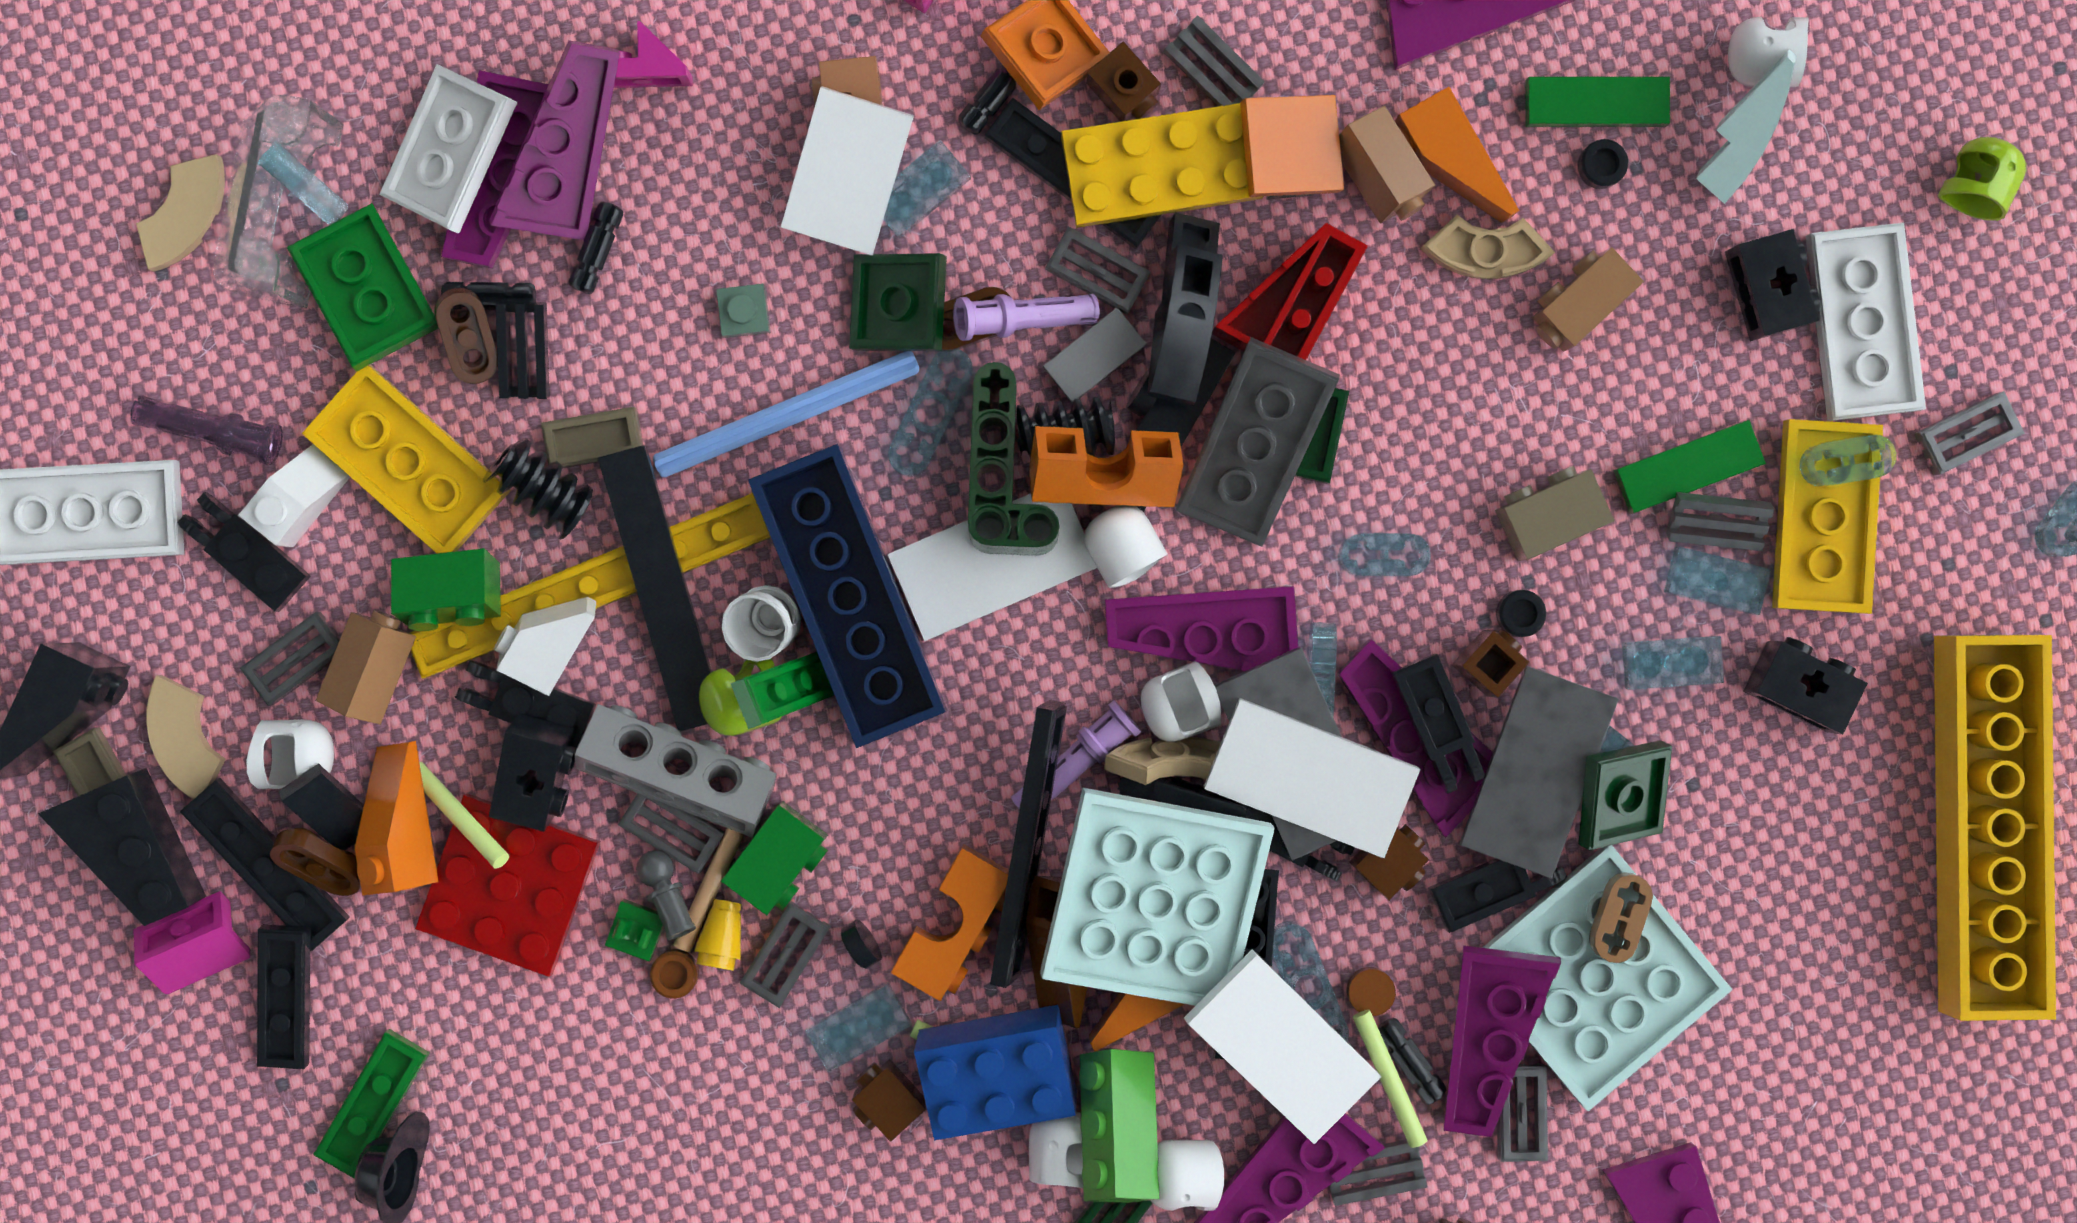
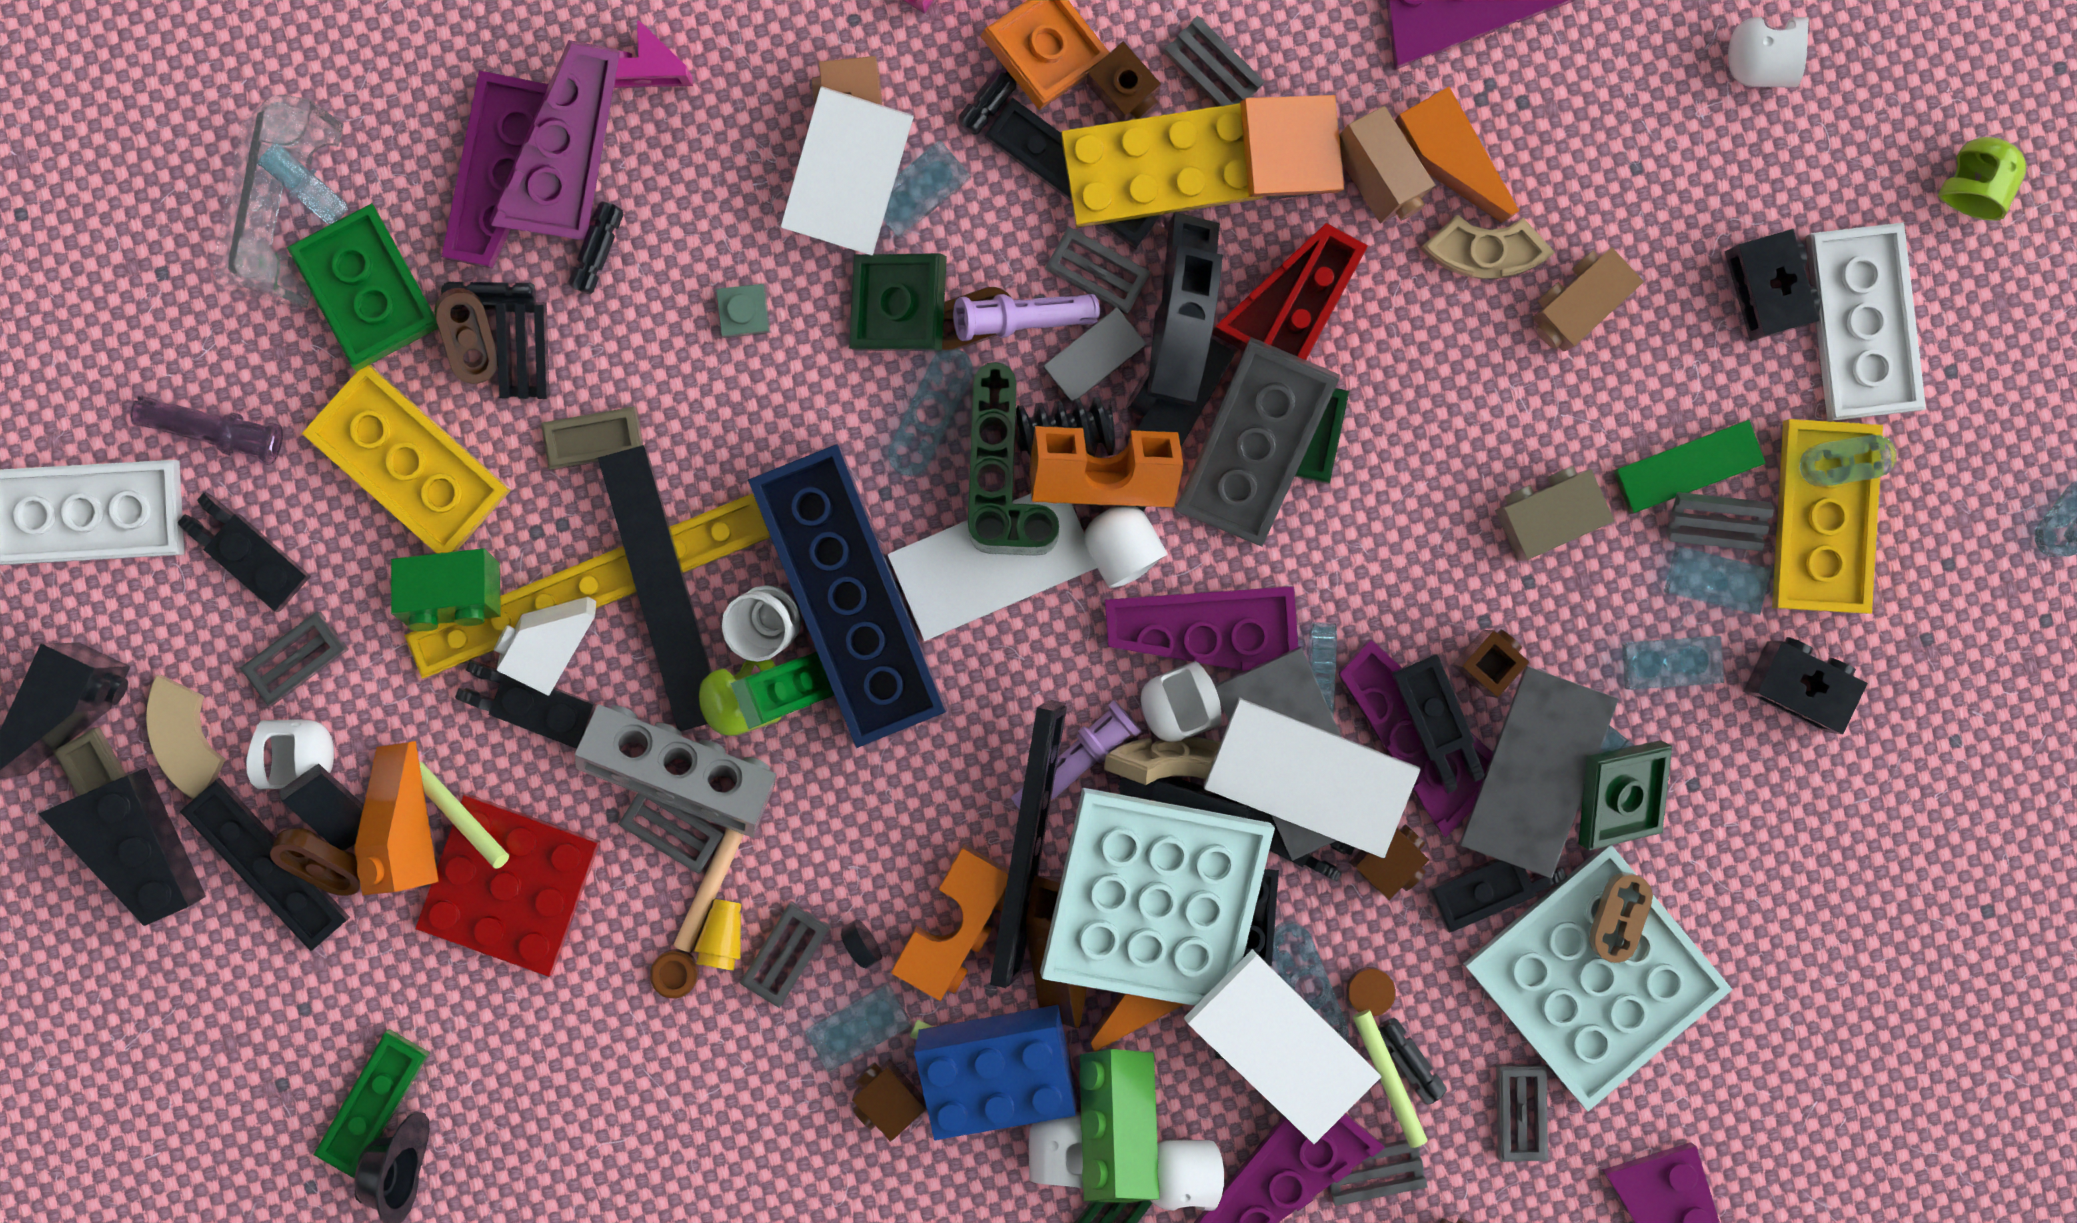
(186, 214): tan tile -> none
(189, 944): dark pink panel -> none
(283, 996): black tile -> none
(294, 497): white slope -> none
(366, 666): medium nougat brick -> none
(448, 148): white tile -> none
(519, 791): black brick -> none
(541, 486): black piece -> none
(635, 930): green tile -> none
(656, 870): dark grey pin -> none
(775, 859): green brick -> none
(786, 413): light blue axle -> none
(1384, 543): clear light blue beam -> none
(1495, 1015): magenta wing -> none
(1521, 613): black tile -> none
(1597, 101): green tile -> none
(1602, 164): black tile -> none
(1748, 130): light aqua slope -> none
(1933, 449): flat silver tile -> none
(1995, 827): yellow brick -> none

